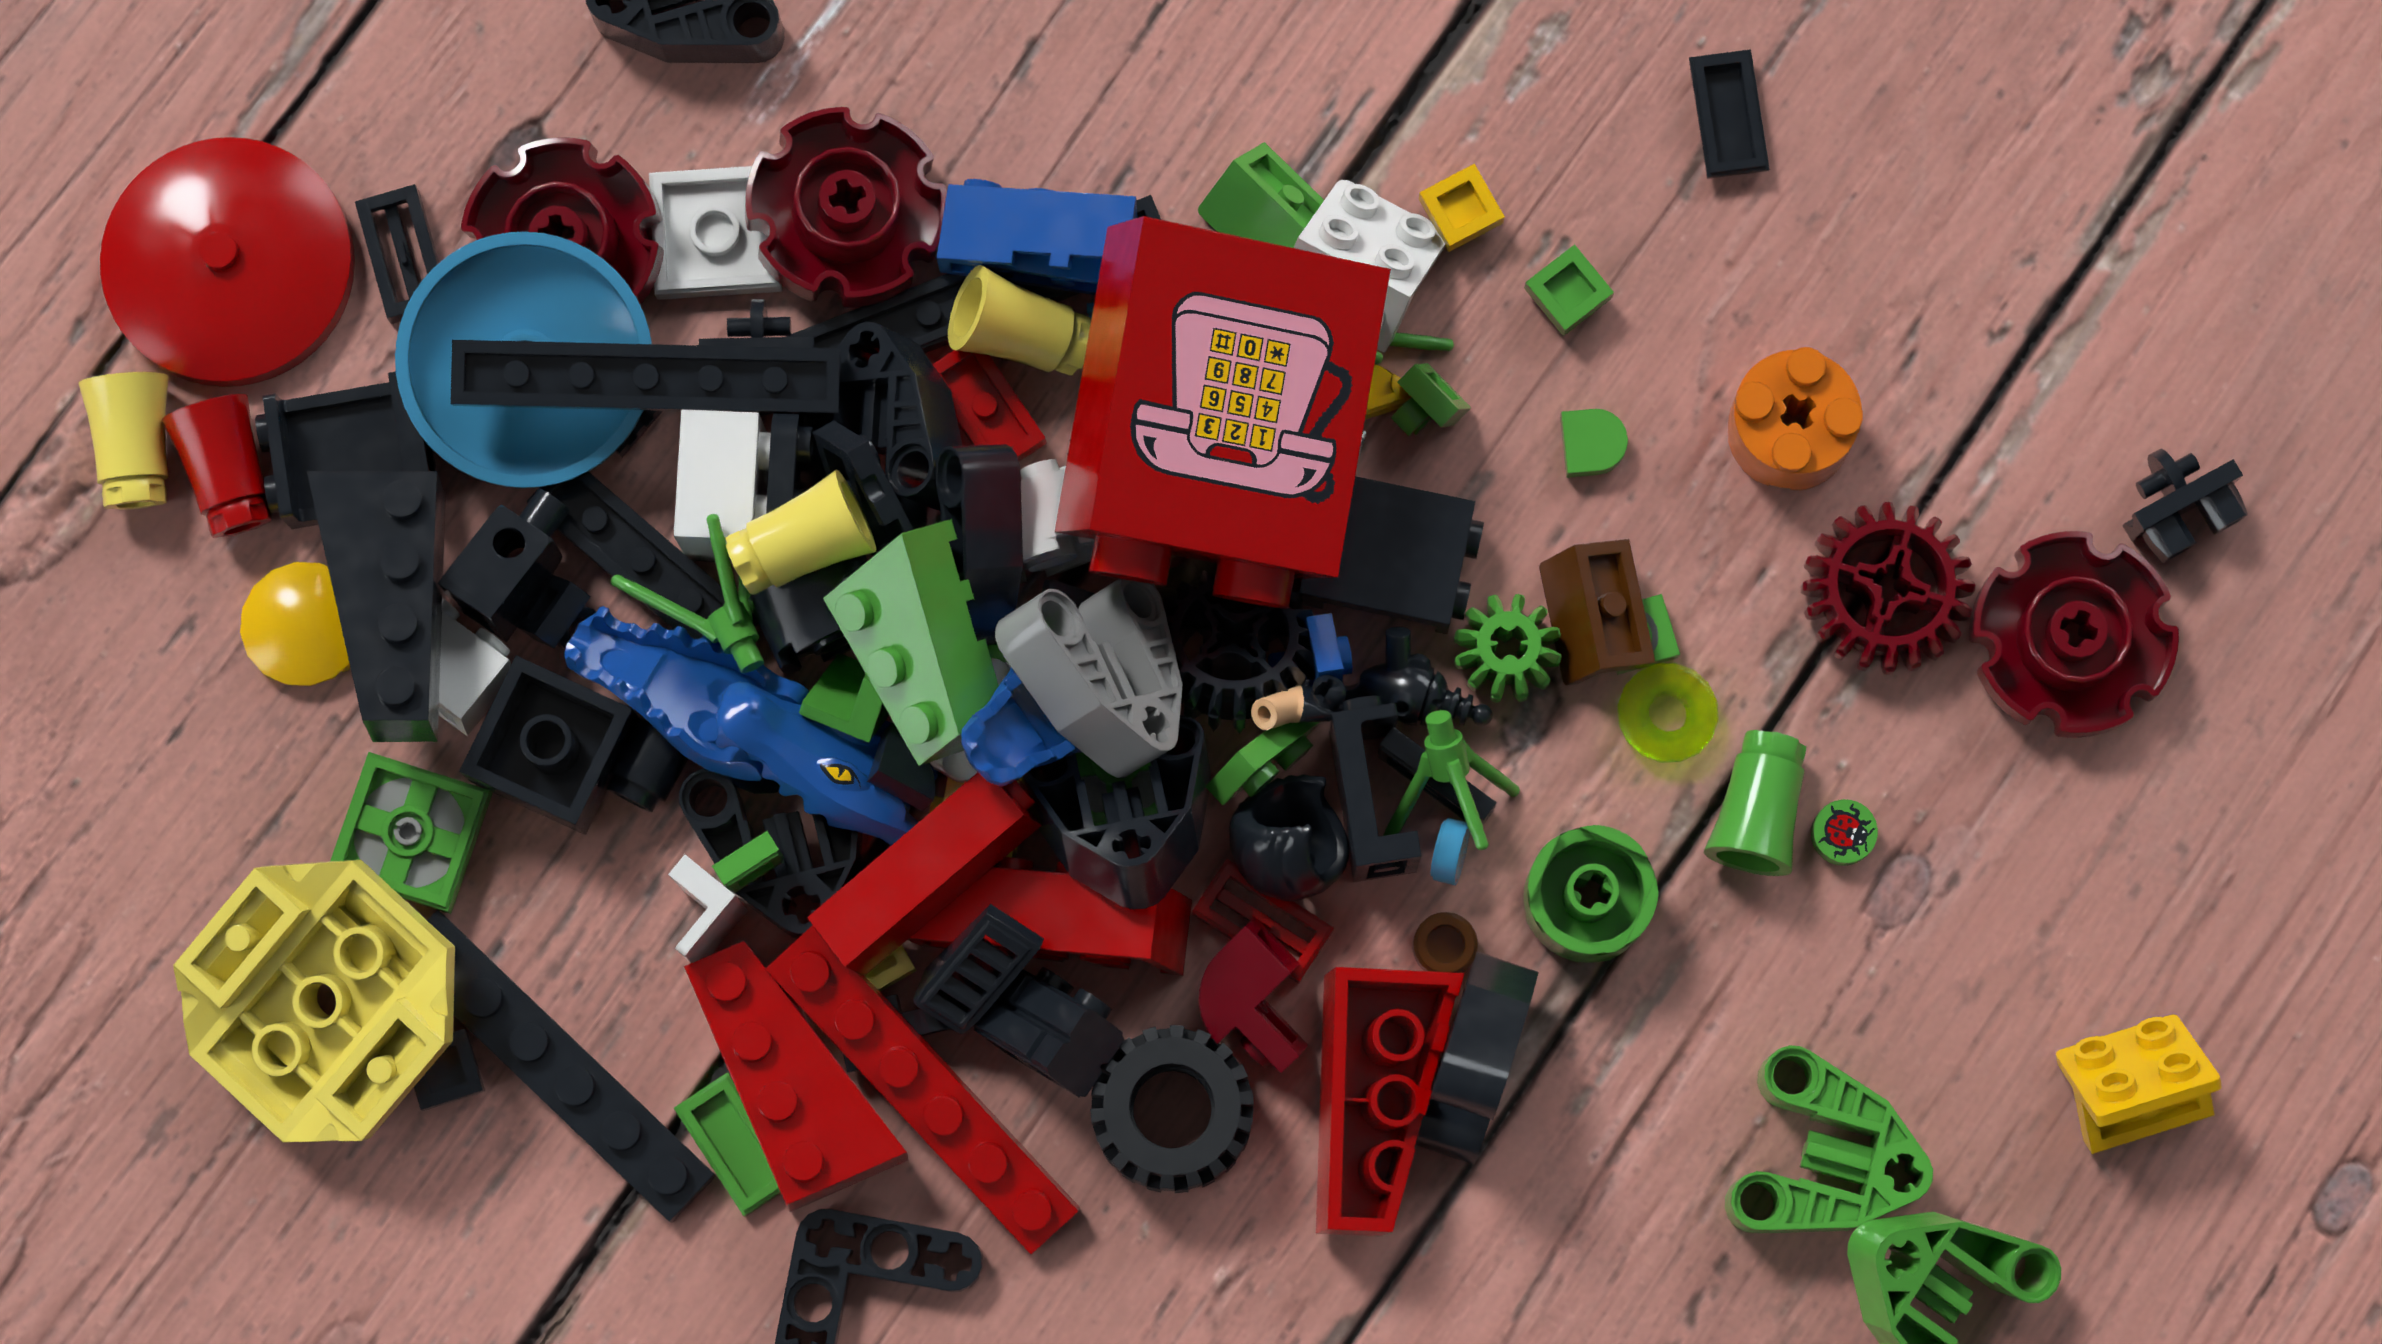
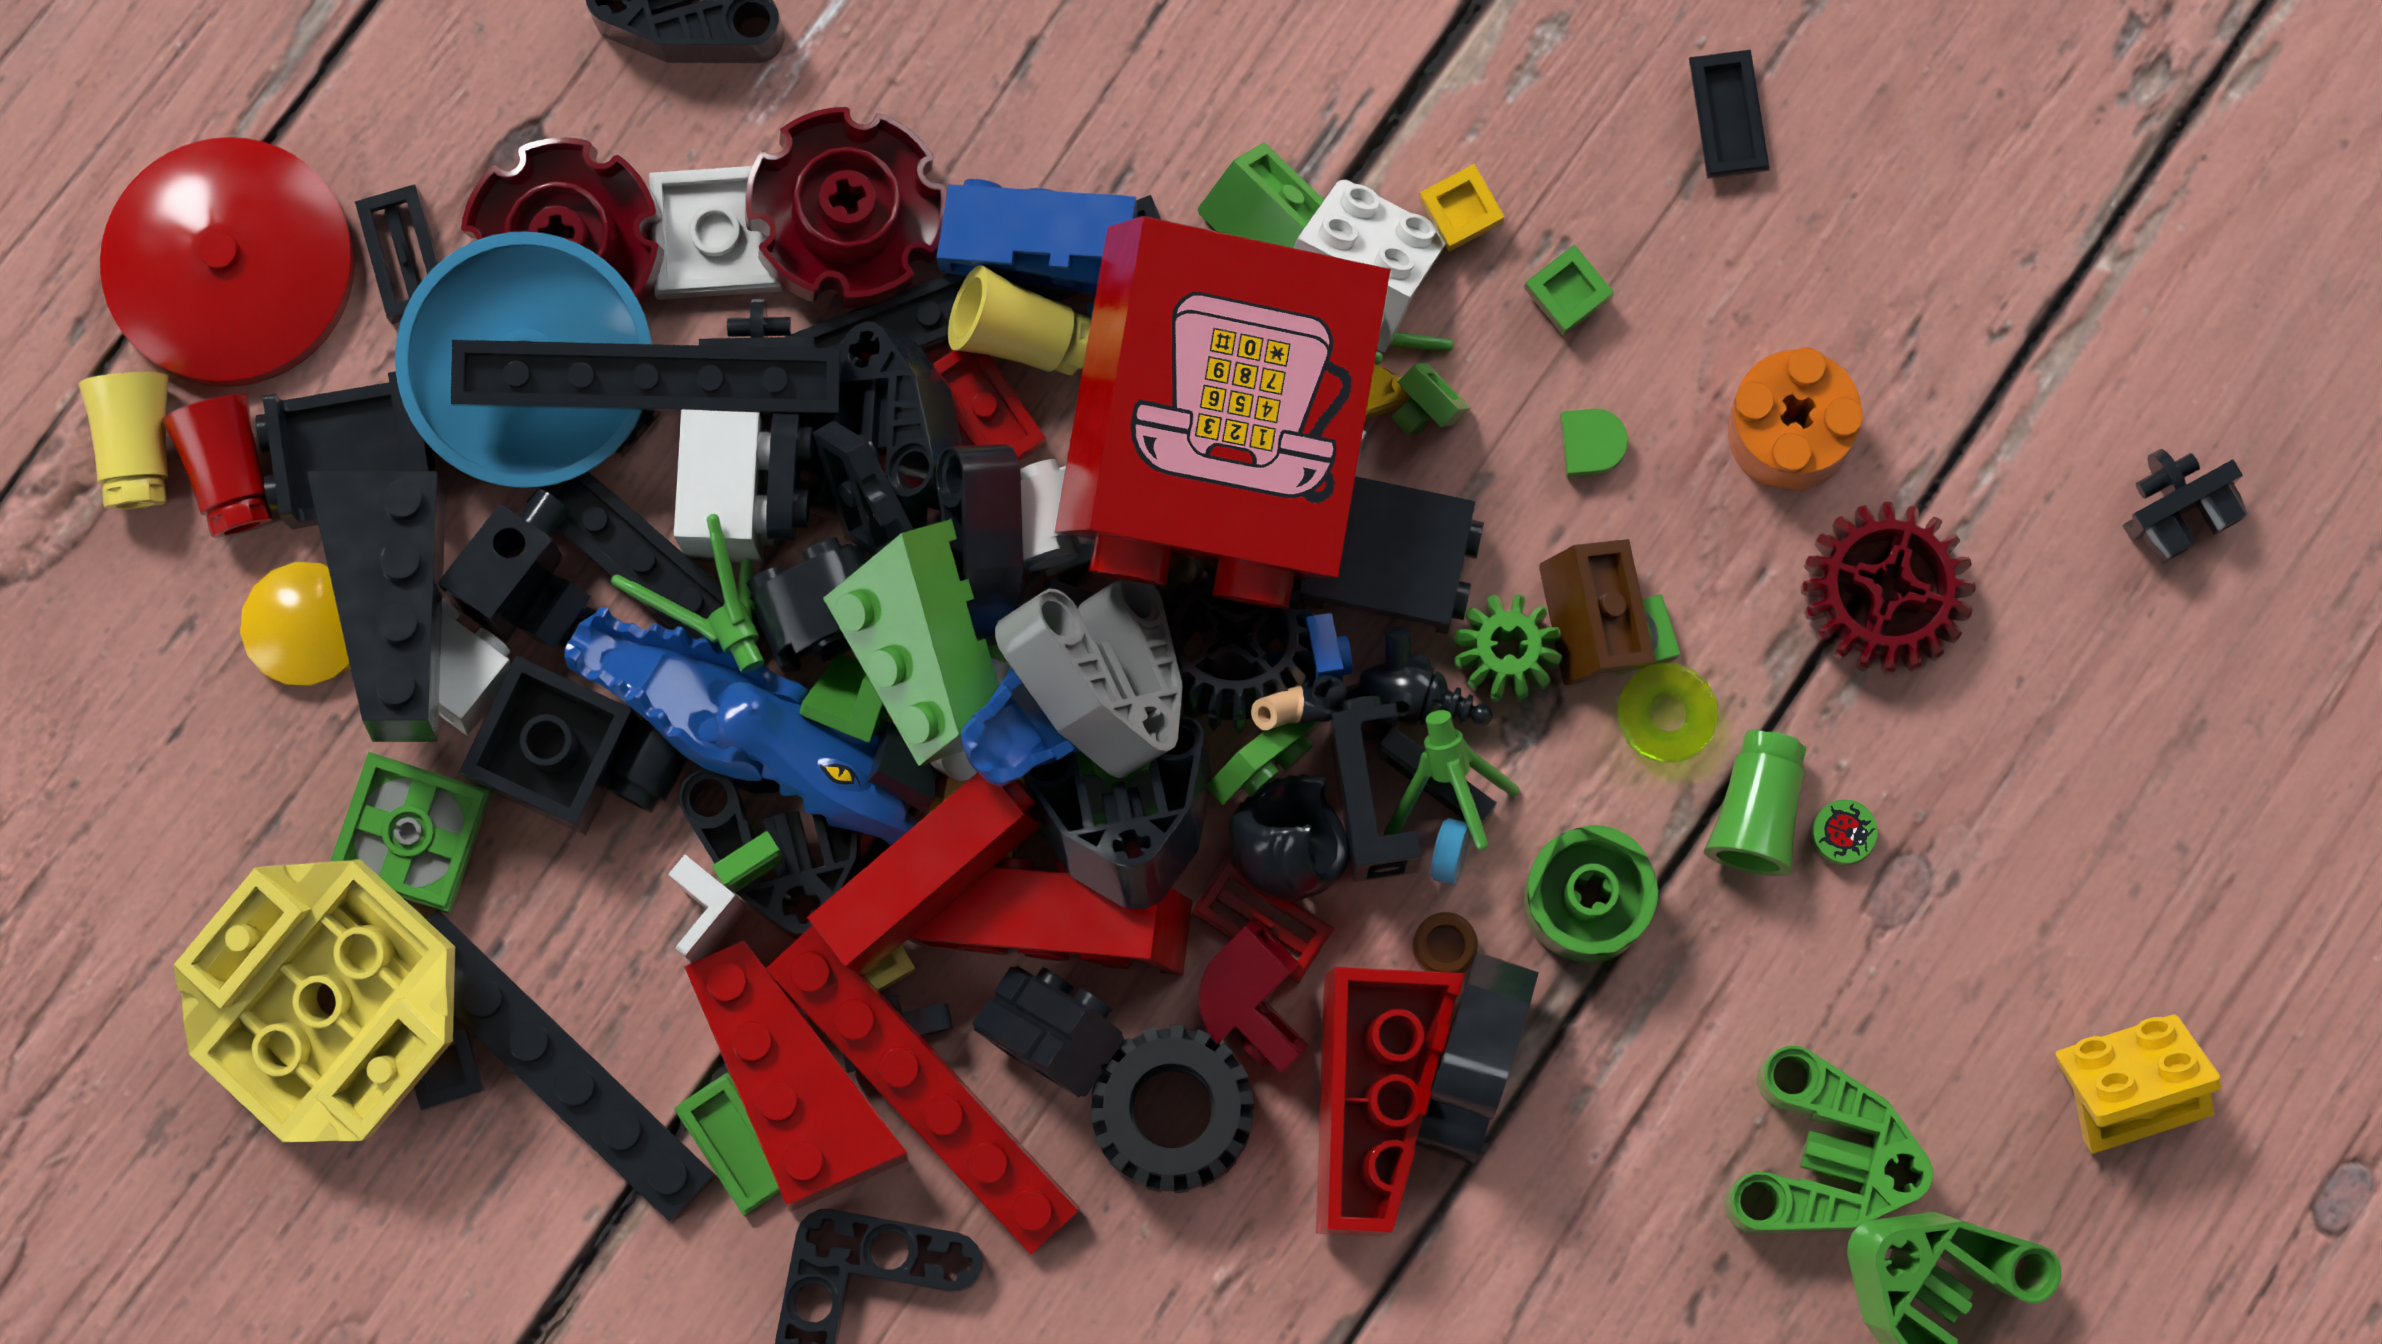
(801, 536): light yellow plant -> none
(953, 995): black slope -> none
(2117, 611): dark red piece -> none

